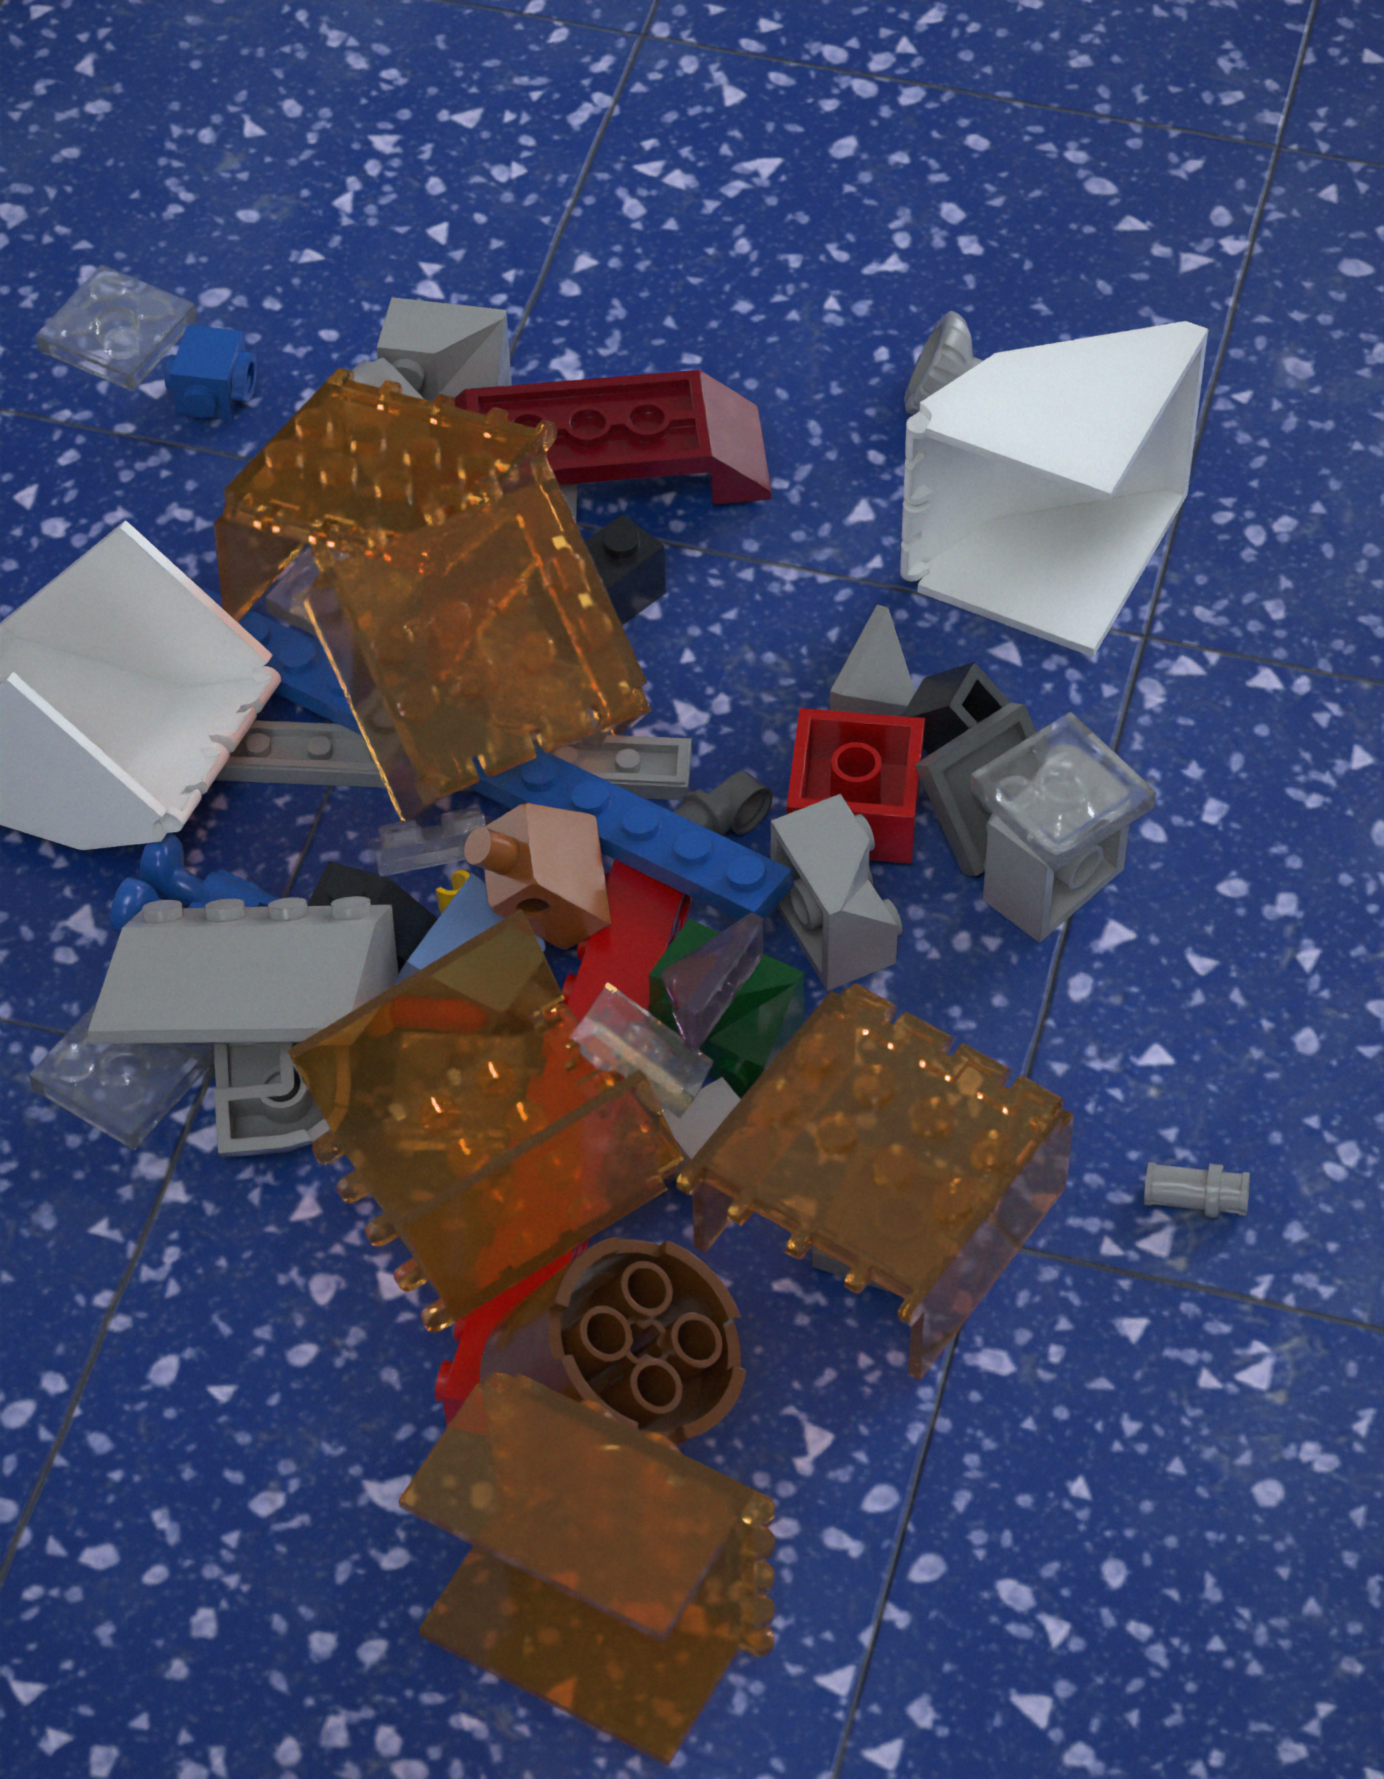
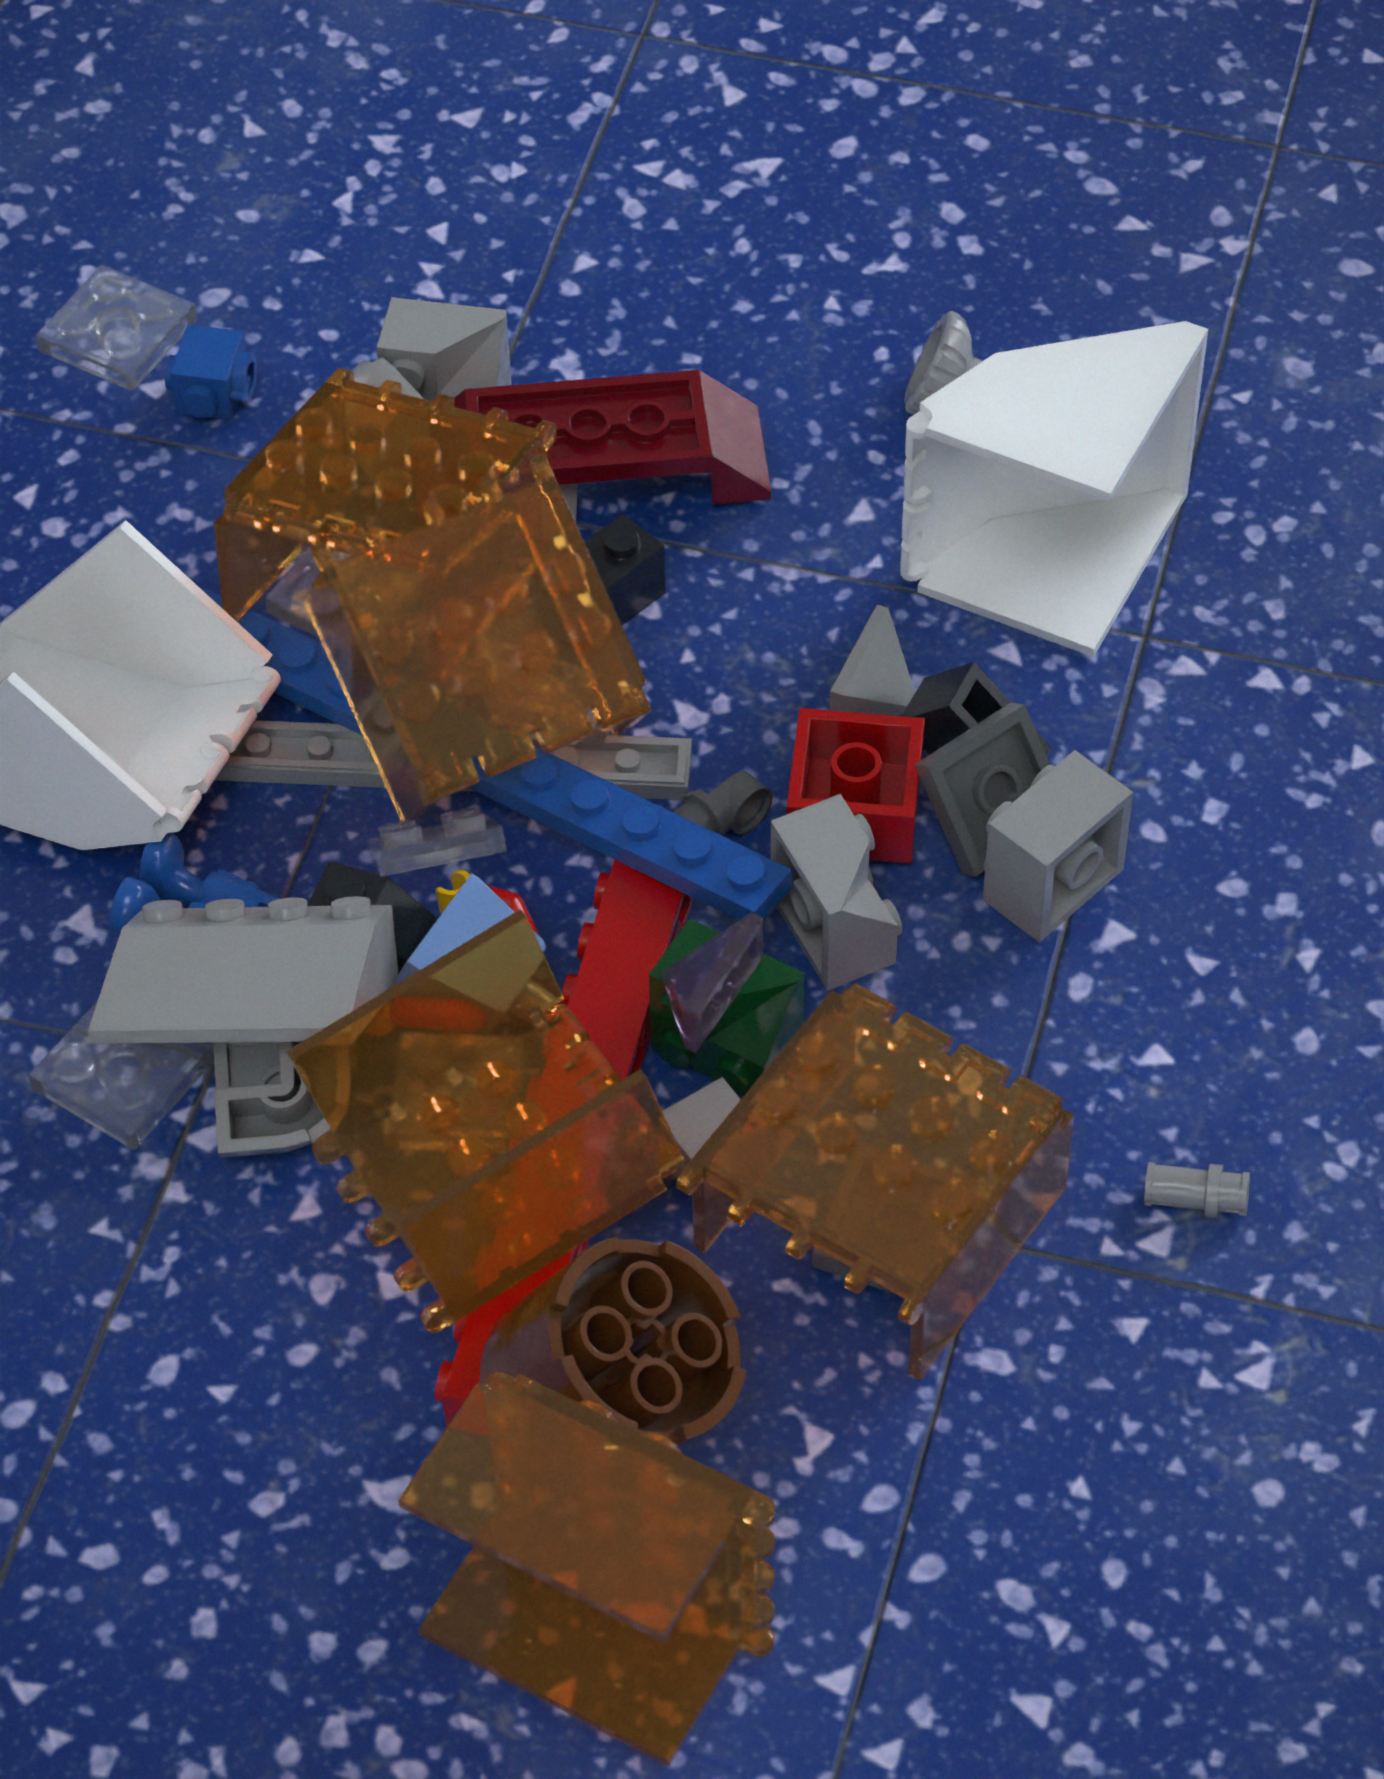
(546, 867): dark orange torso -> none
(628, 1038): clear plate -> none
(1062, 791): clear plate -> none

